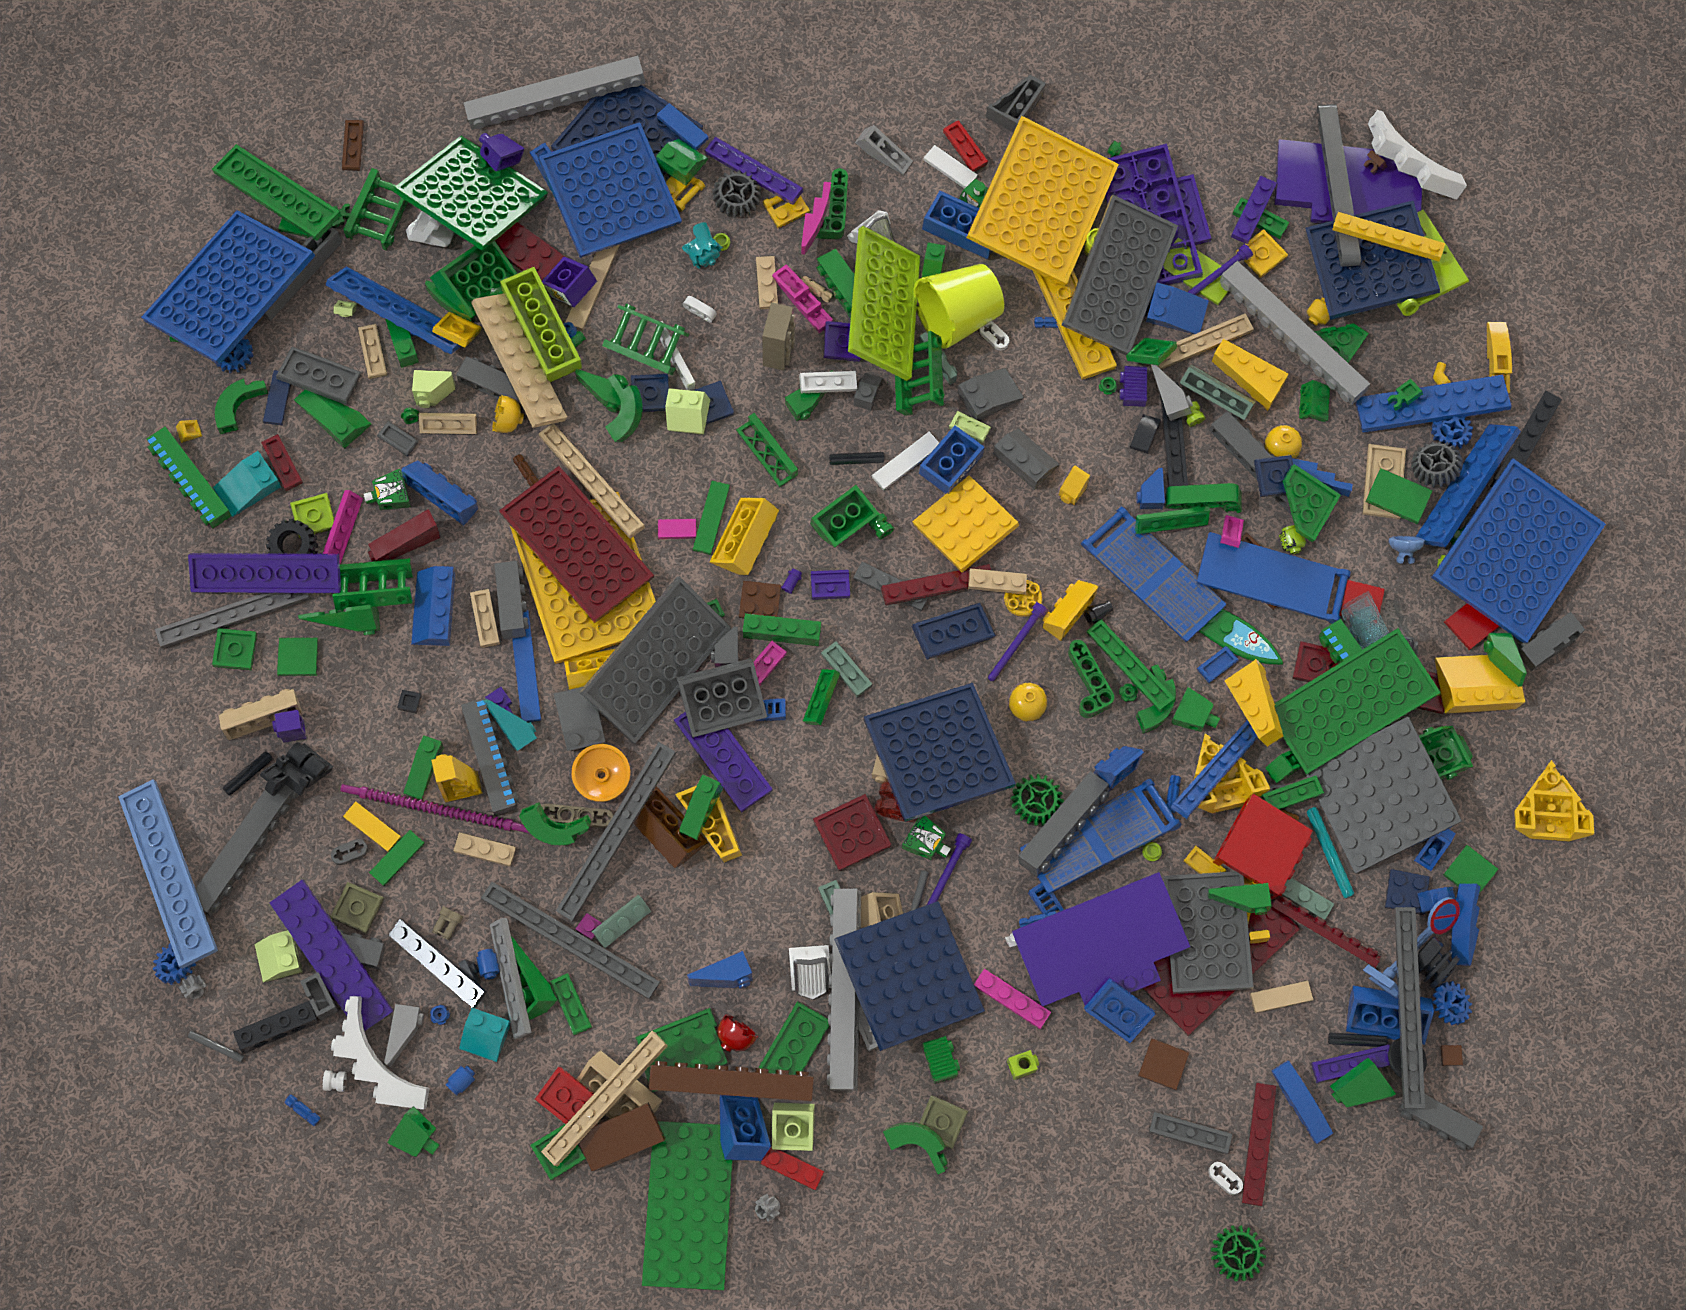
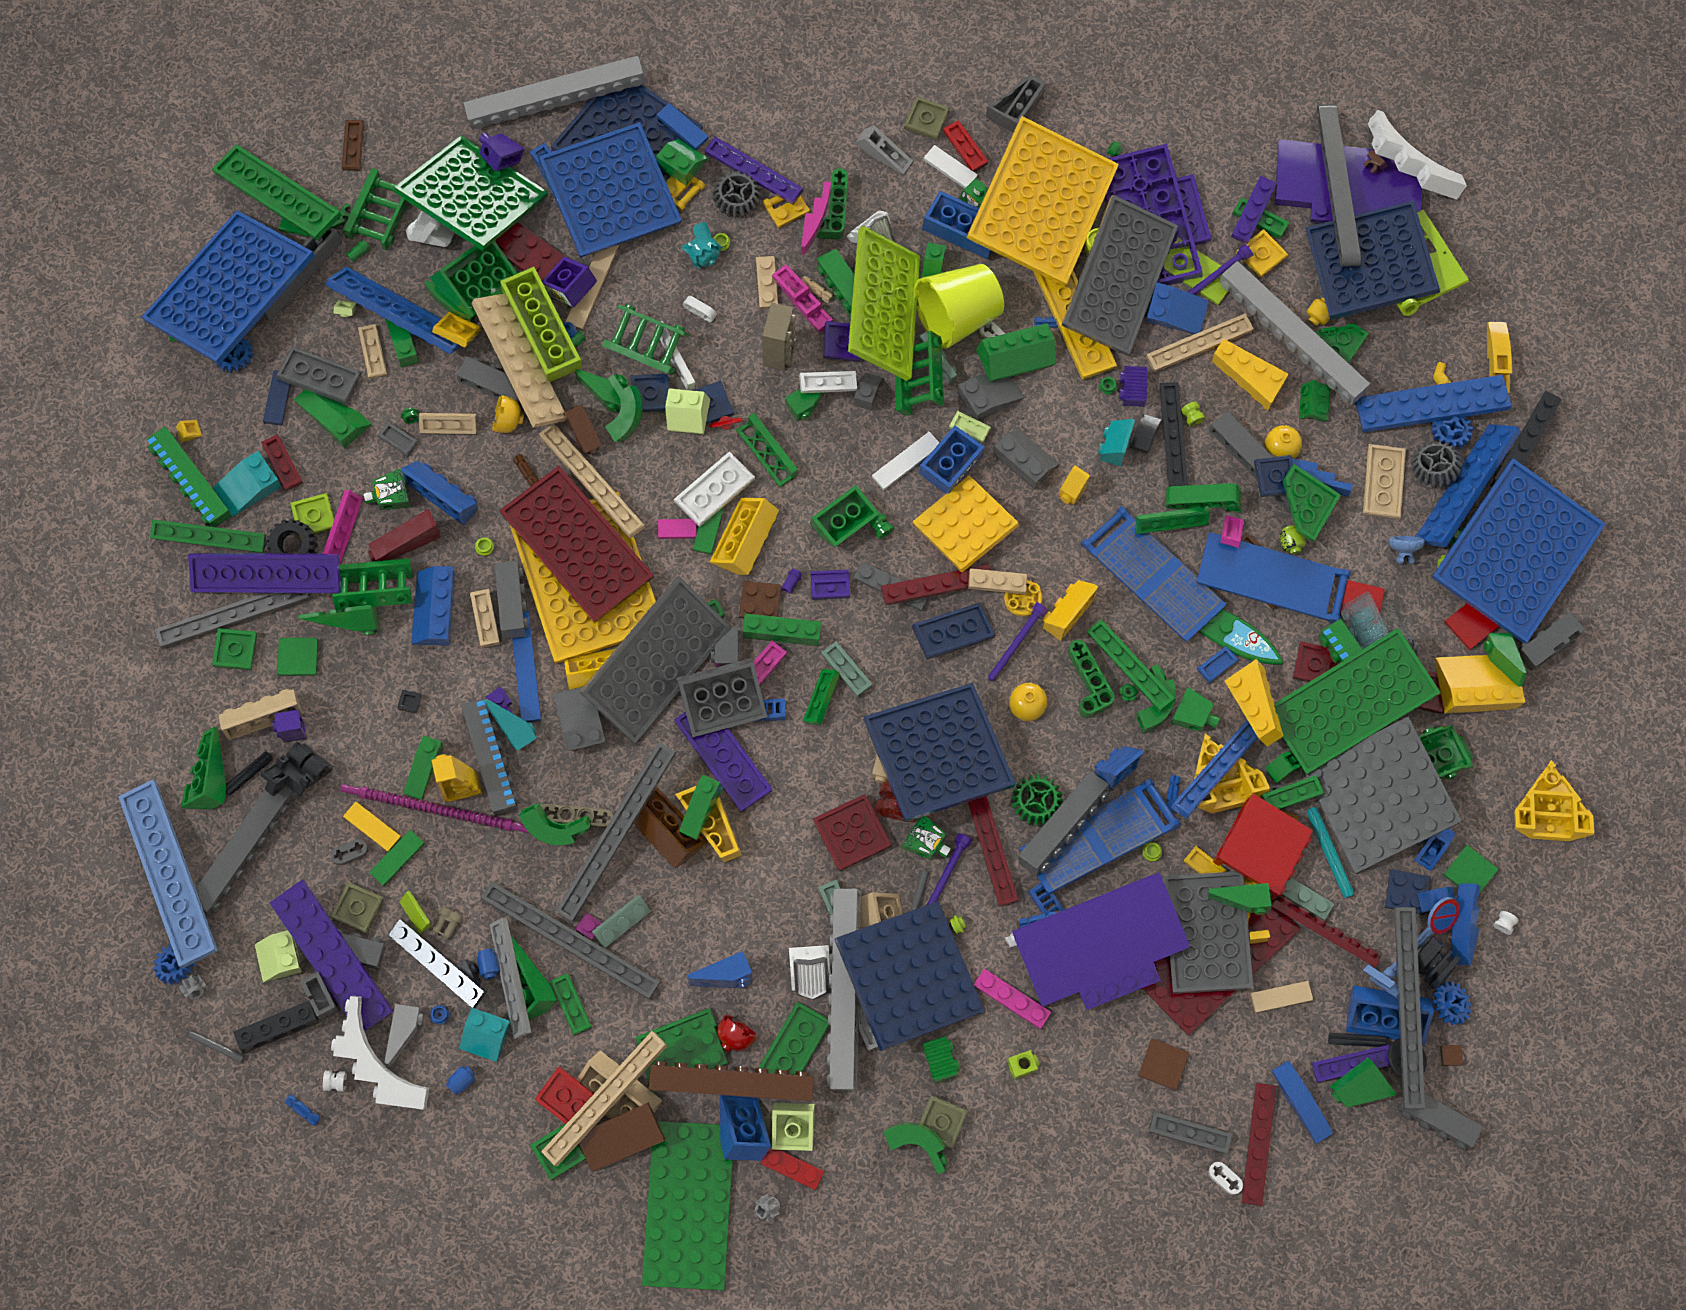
(207, 536): none -> green plate
(209, 781): none -> green wedge
(230, 401): green arch -> none
(358, 251): none -> green pin
(414, 1134): green torso -> none
(415, 912): none -> lime slope
(431, 387): yellowish green slope -> none
(484, 546): none -> lime plate
(484, 849): tan plate -> none
(582, 429): none -> reddish brown slope
(599, 759): light orange dish -> none
(714, 489): none -> white tile
(725, 422): none -> red piece
(856, 458): black axle -> none
(926, 118): none -> olive plate
(958, 924): none -> lime plate
(992, 851): none -> dark red plate
(1017, 352): none -> green slope
(1097, 612): black cone -> none
(1116, 441): none -> teal slope
(1119, 1010): blue plate -> none
(1151, 351): green tile -> none
(1152, 492): blue slope -> none
(1173, 397): light grey slope -> none
(1217, 392): sand green brick -> none
(1239, 1261): green gear -> none
(1388, 236): yellow plate -> none
(1398, 496): green tile -> none
(1406, 393): green plate -> none
(1506, 922): none -> white wheel

